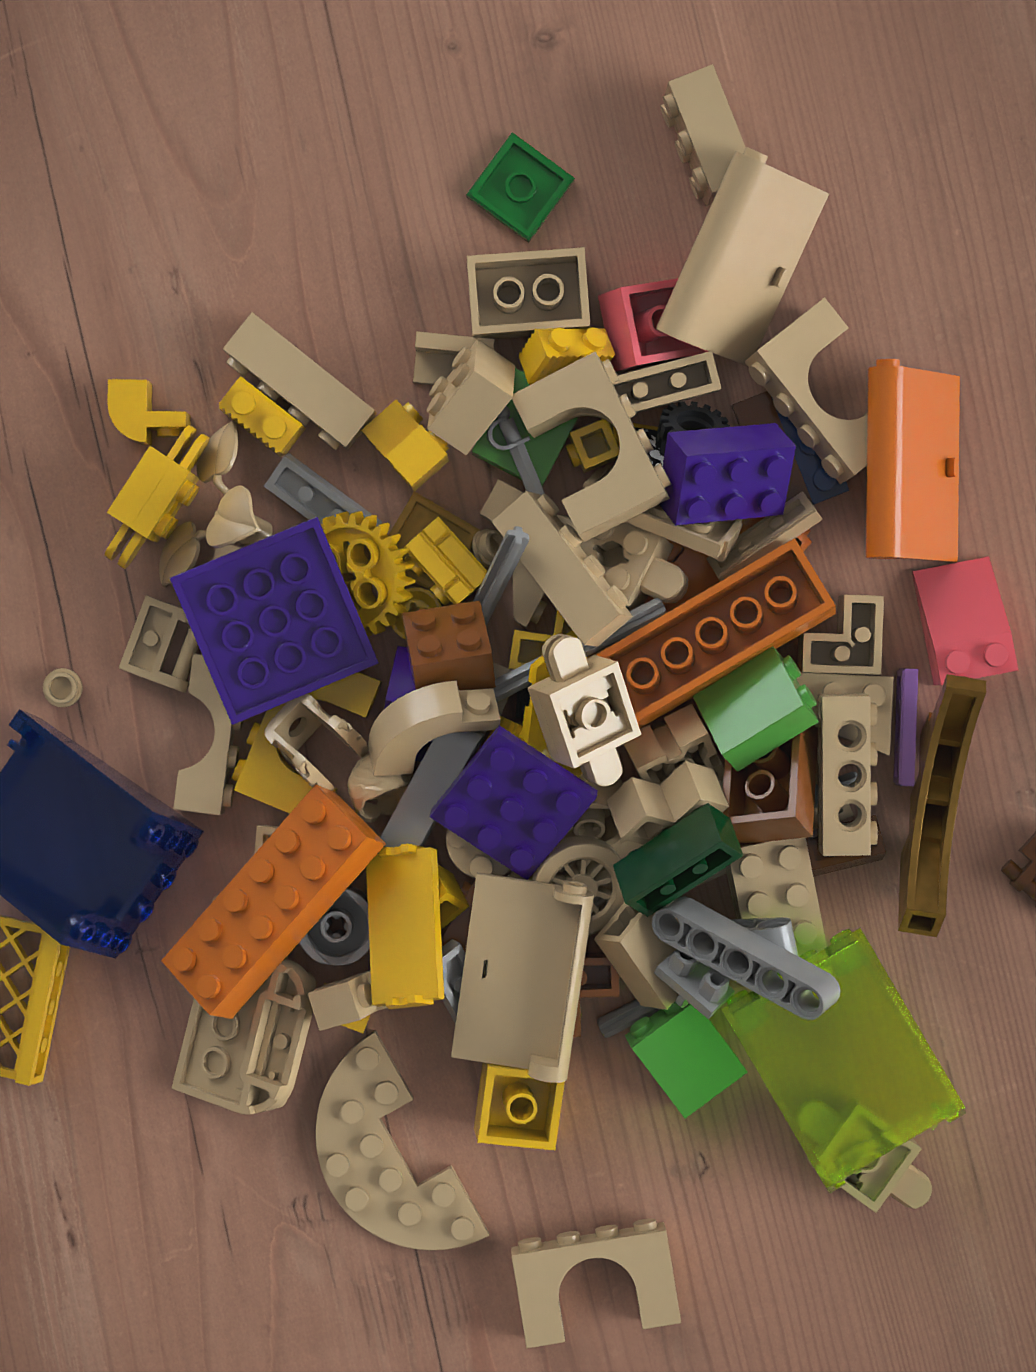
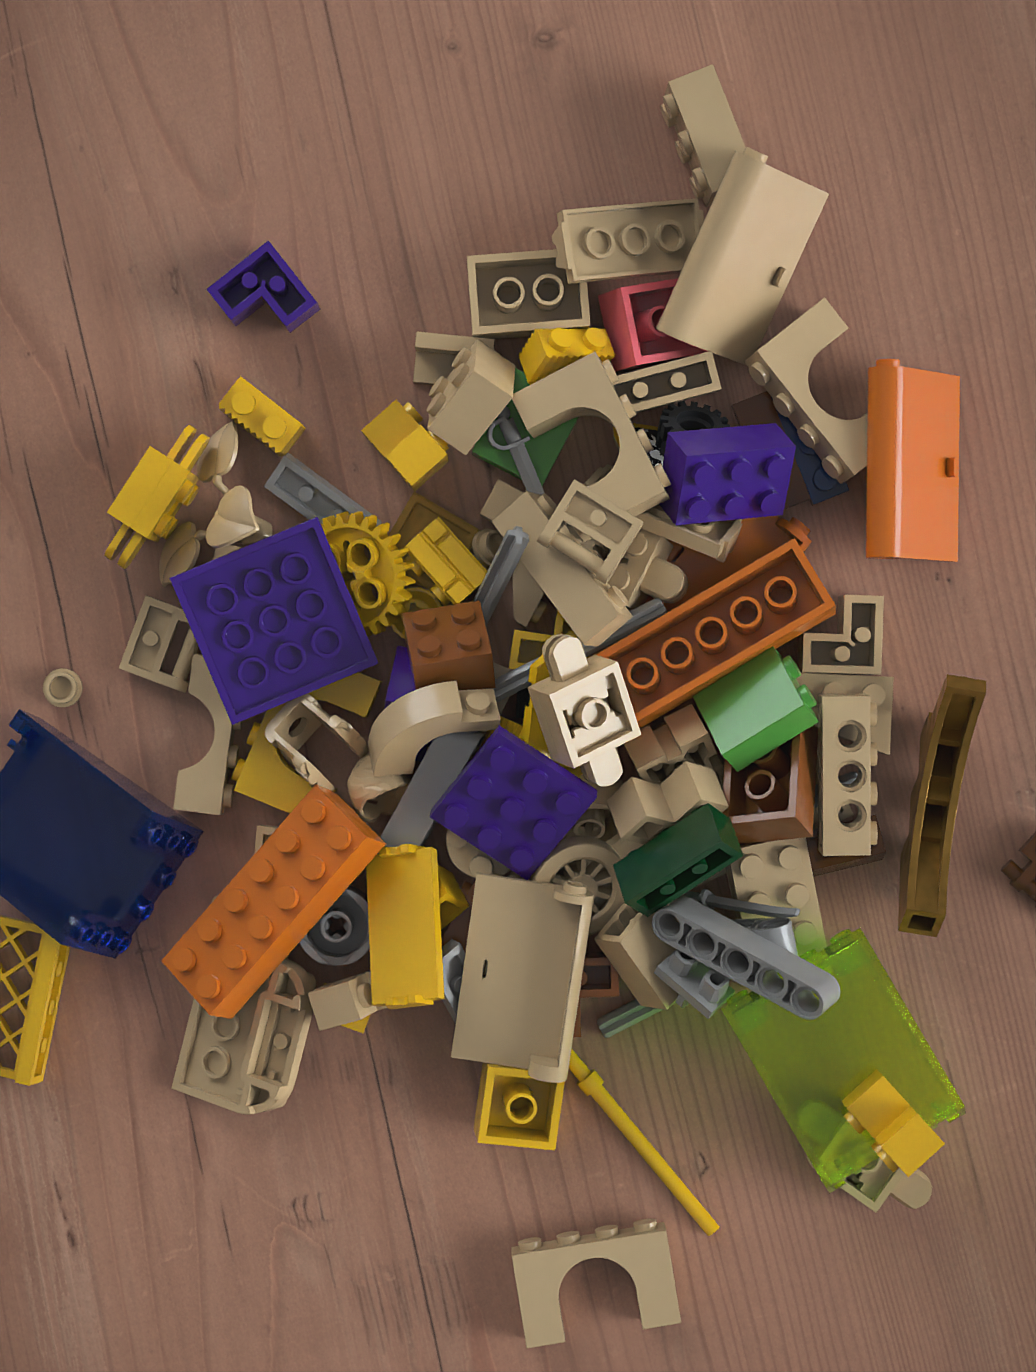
(132, 413): yellow brick -> none
(261, 280): none -> dark purple brick
(299, 381): tan brick -> none
(368, 1169): tan plate -> none
(520, 187): green tile -> none
(591, 1084): none -> yellow bar
(592, 446): yellow brick -> none
(597, 519): none -> tan plate
(626, 239): none -> tan brick
(685, 1056): bright green brick -> none
(711, 901): none -> light grey sword
(768, 535): tan tile -> none
(899, 1131): none -> yellow brick
(905, 727): medium lavender tile -> none
(964, 621): coral slope -> none

